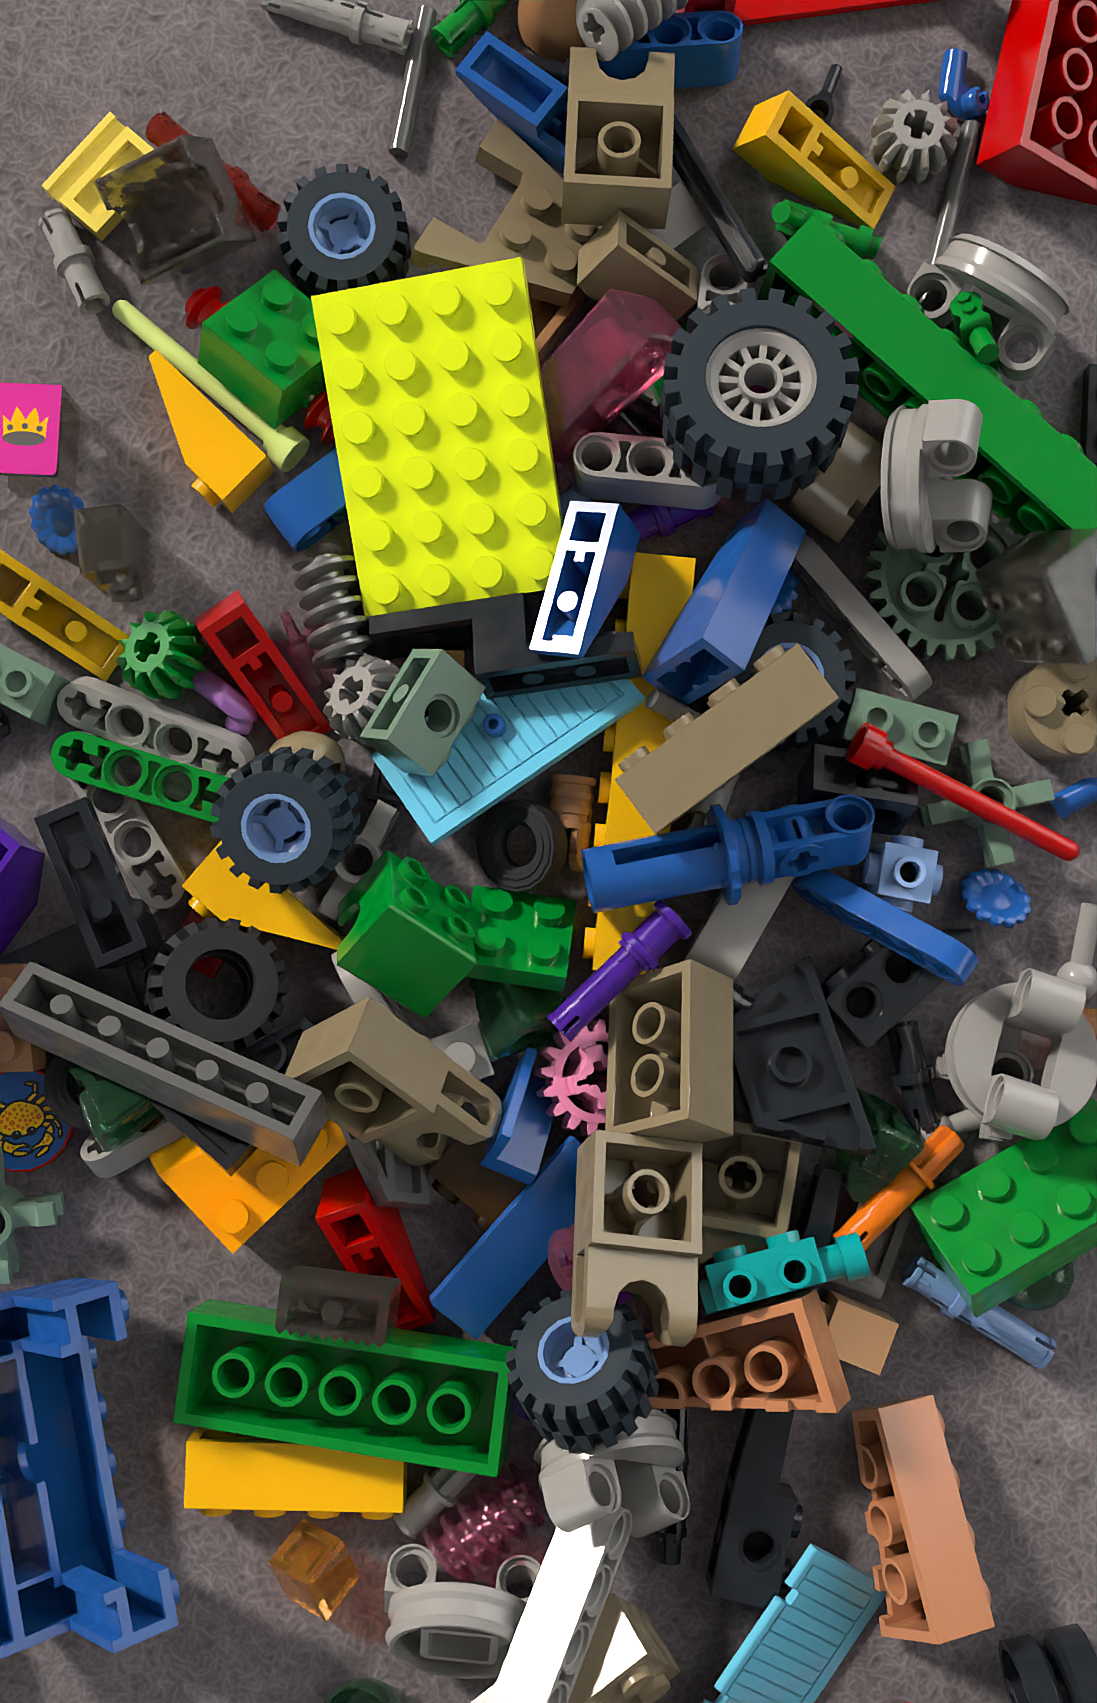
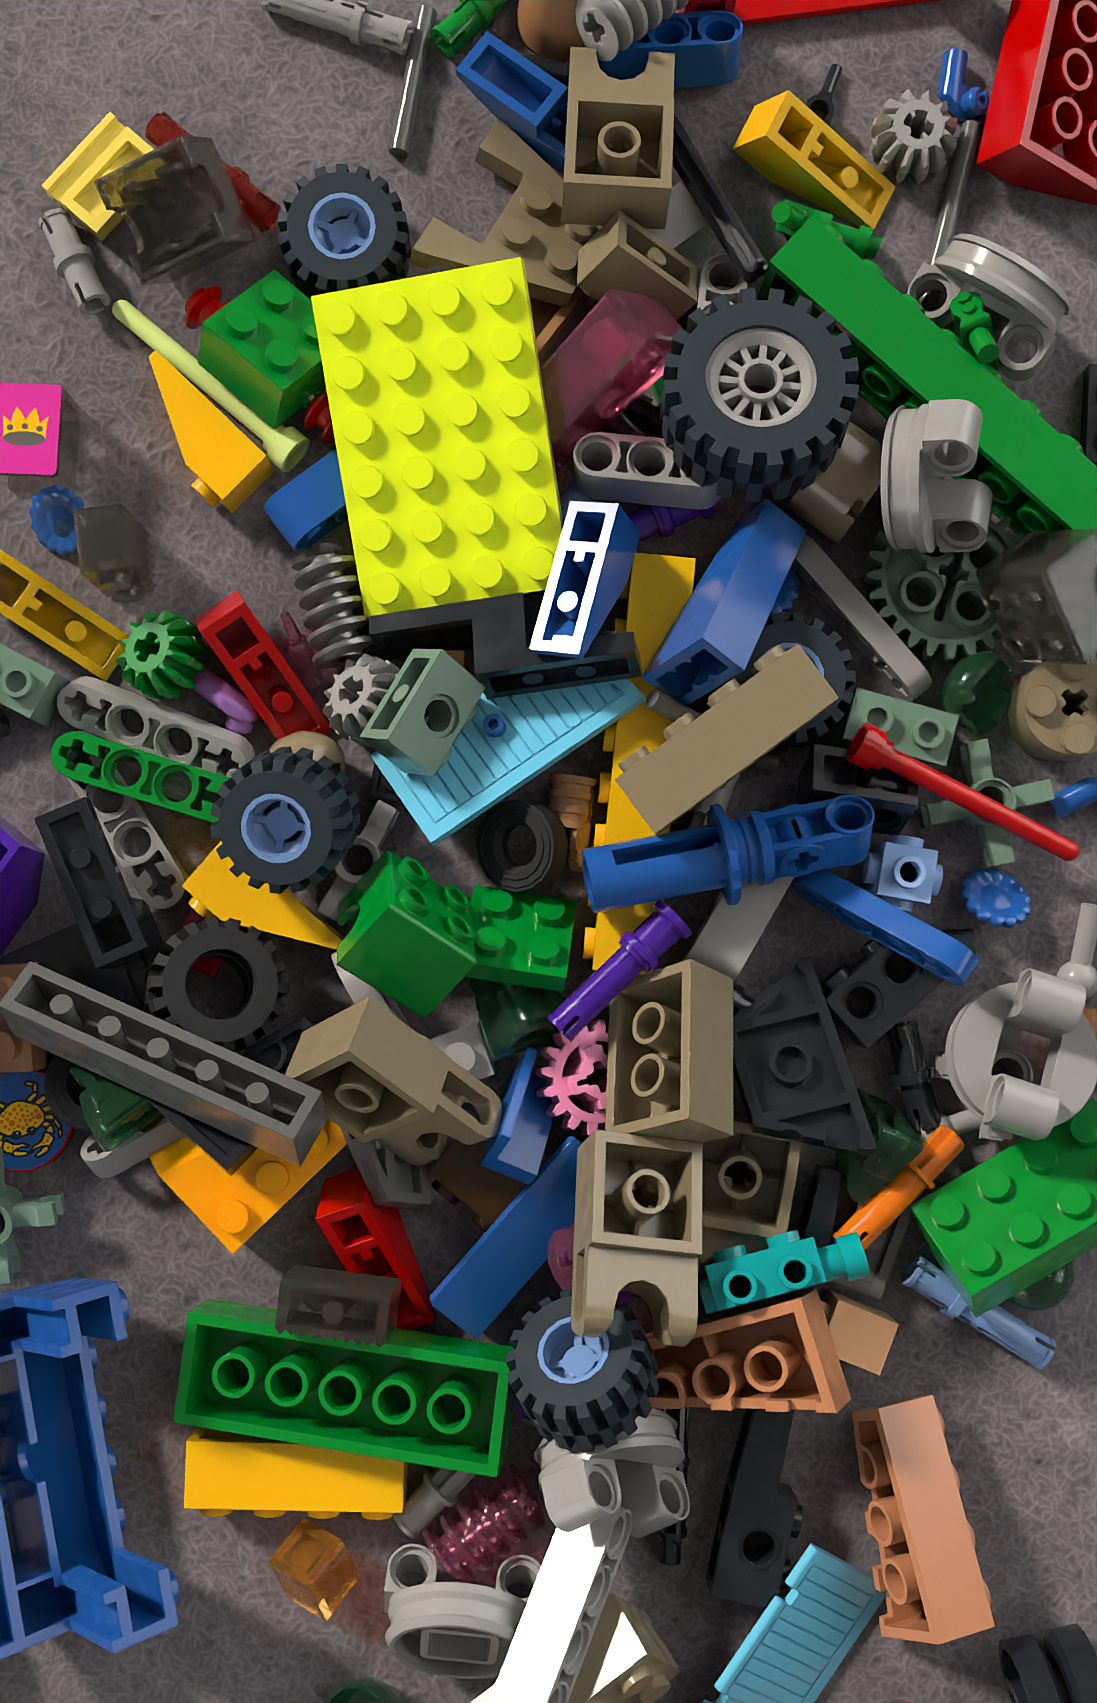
(977, 692): none -> clear green hair

